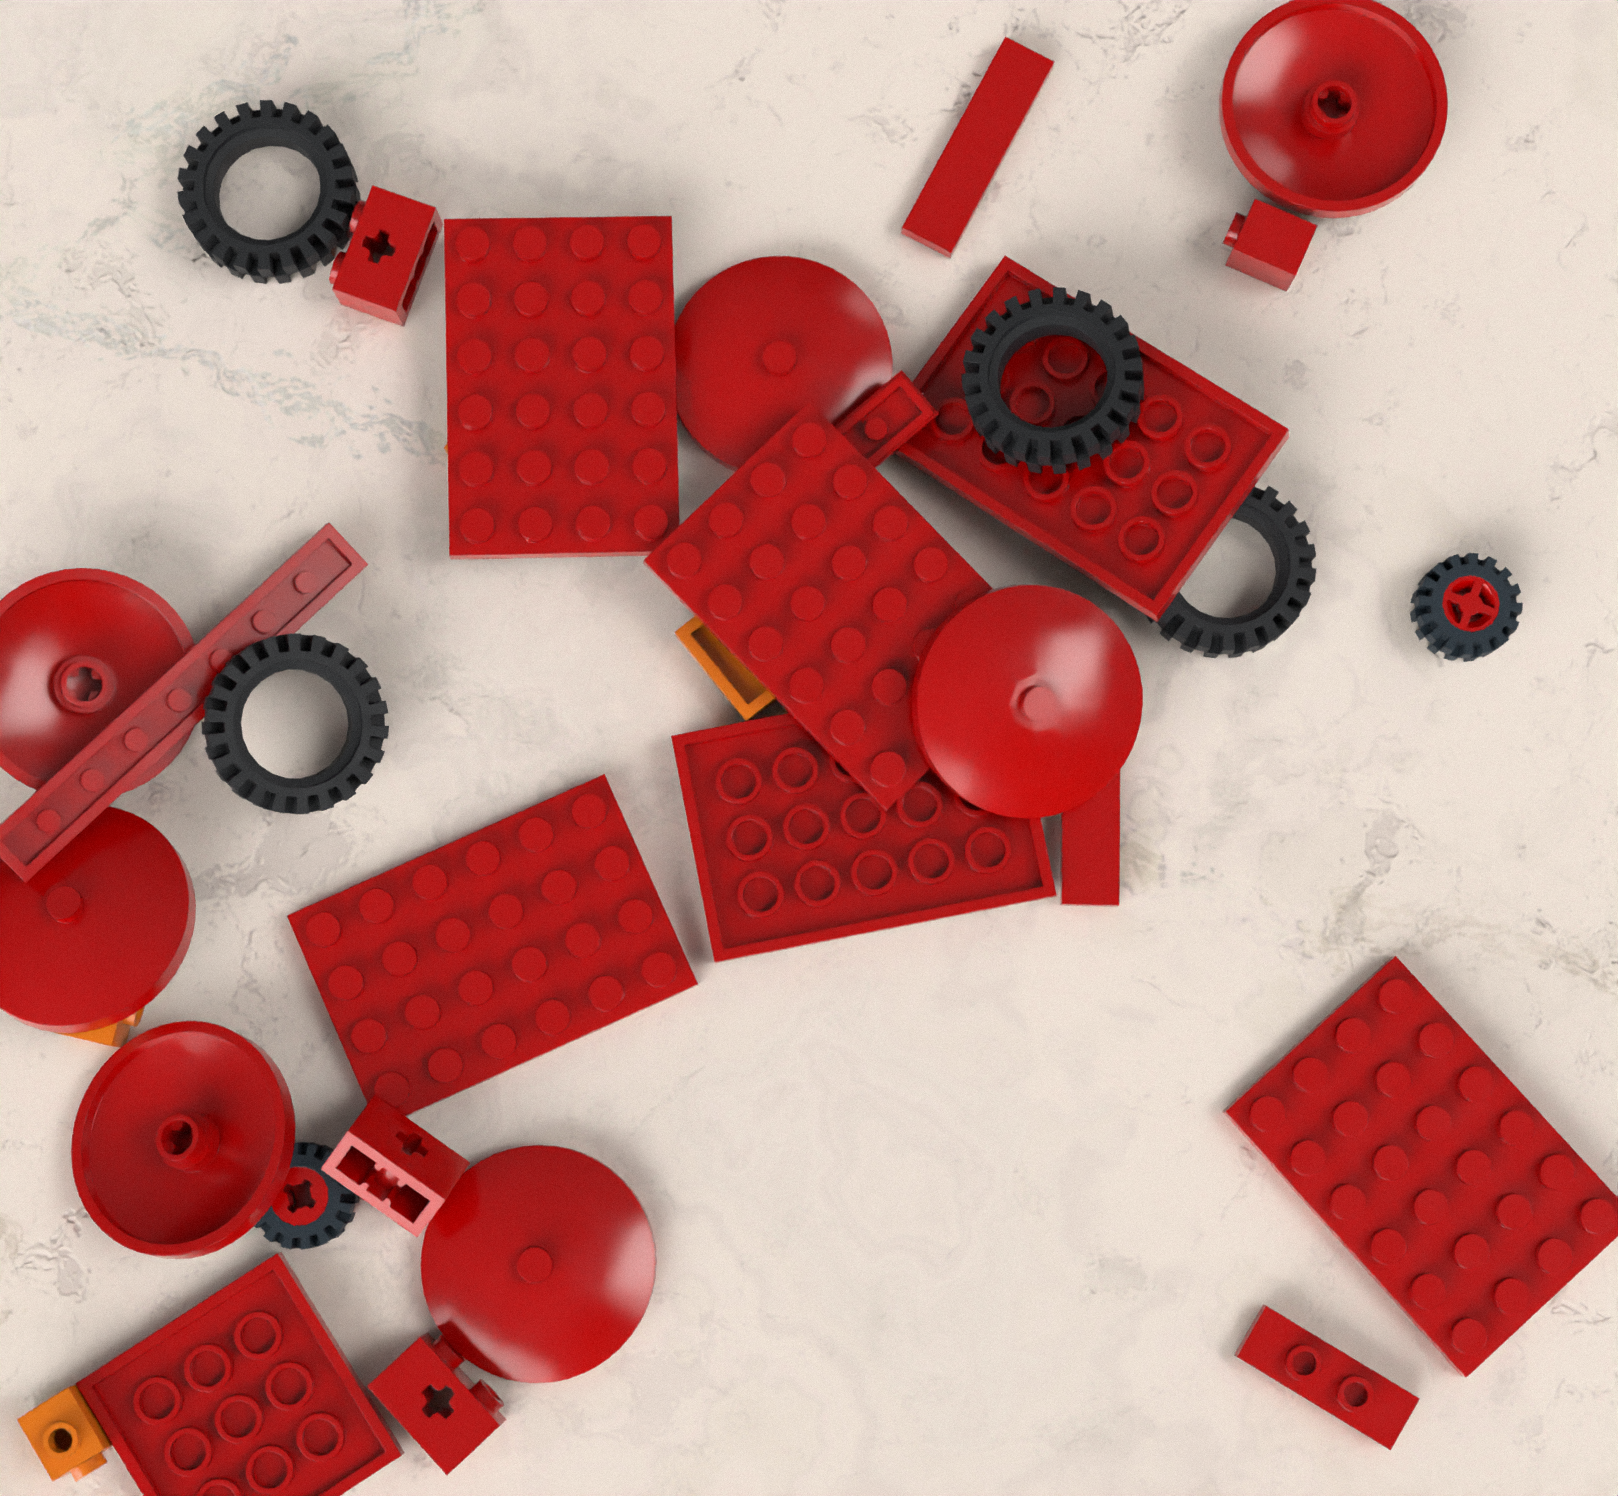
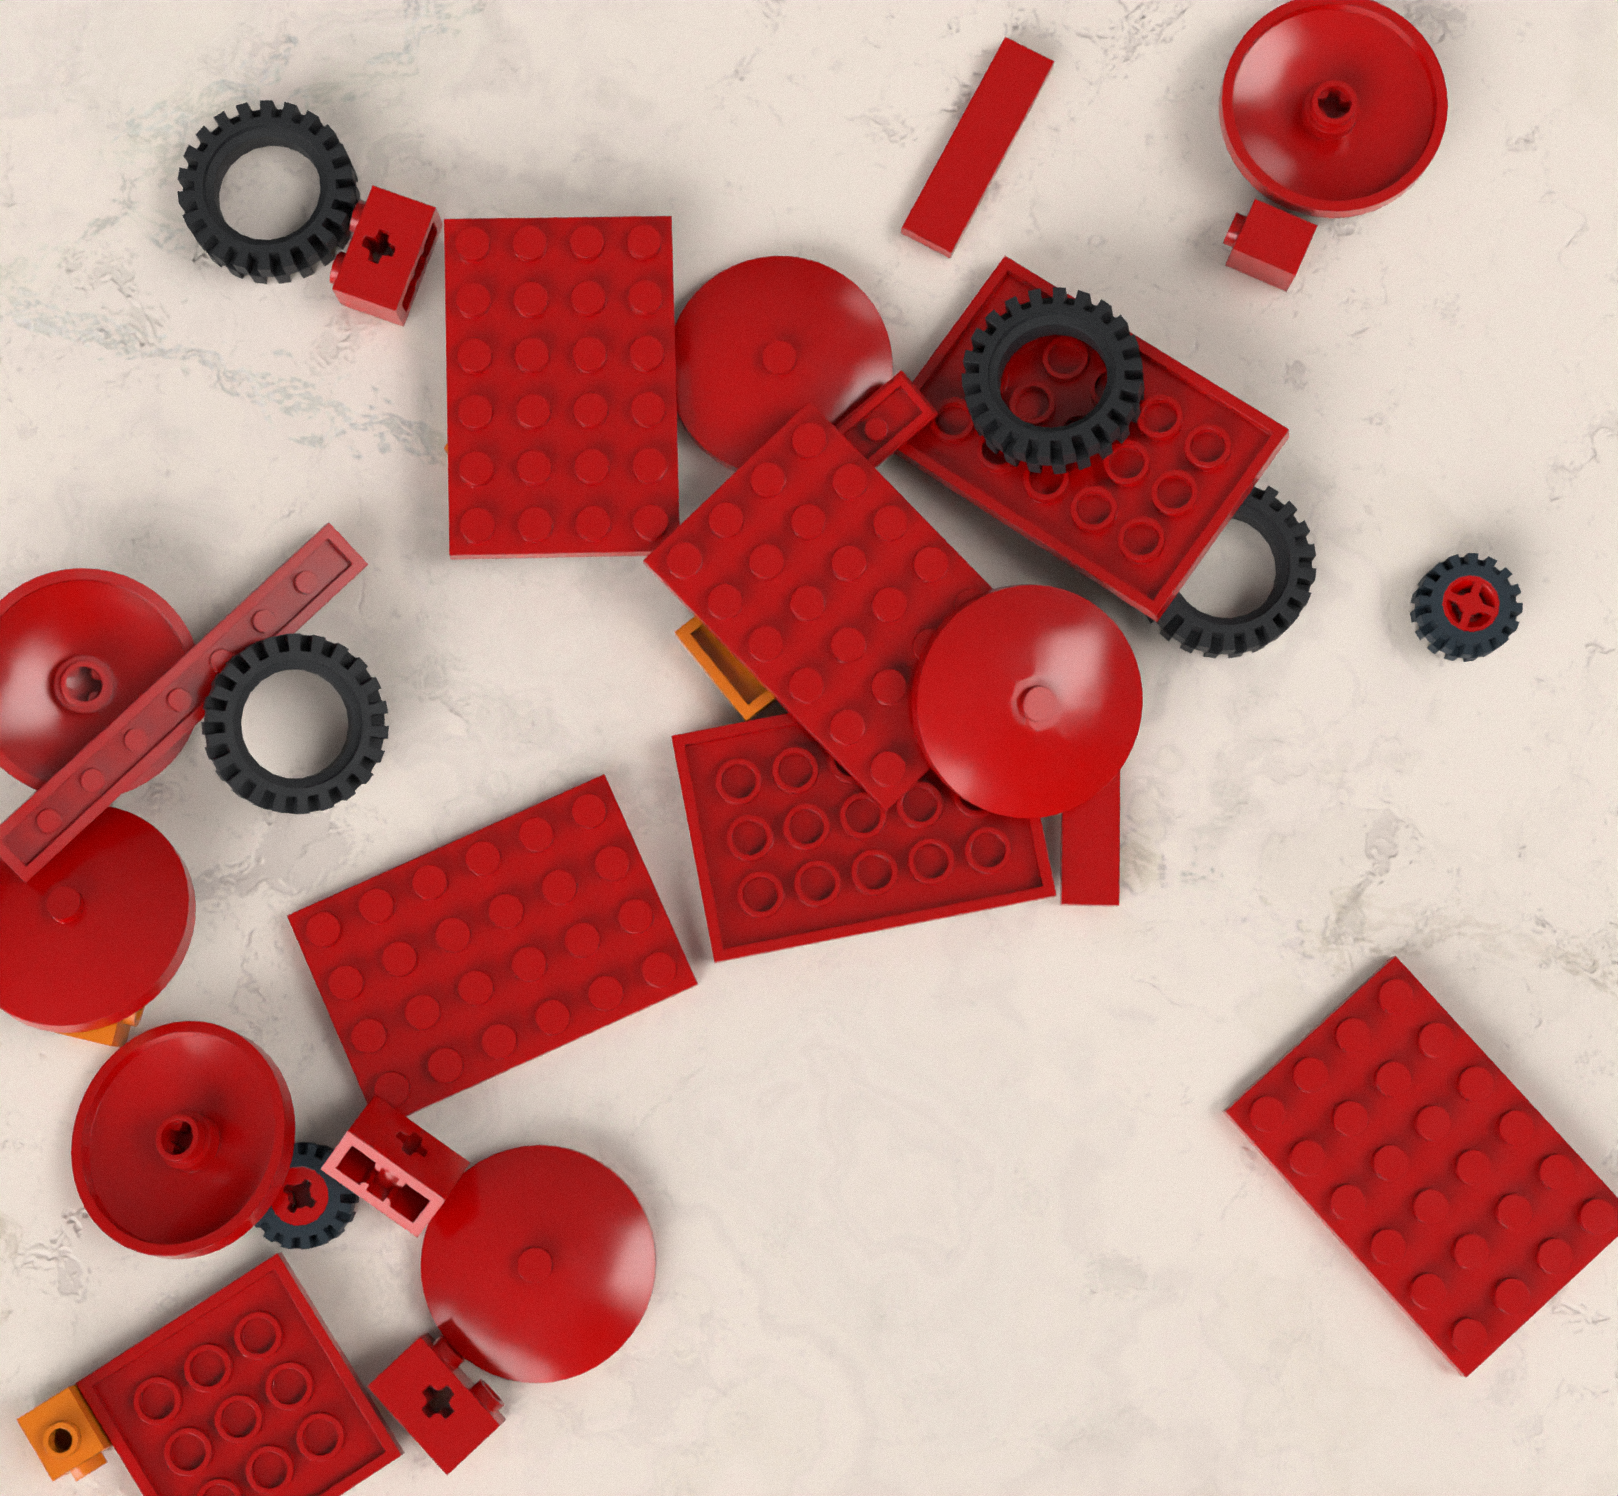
(1327, 1377): red plate -> none

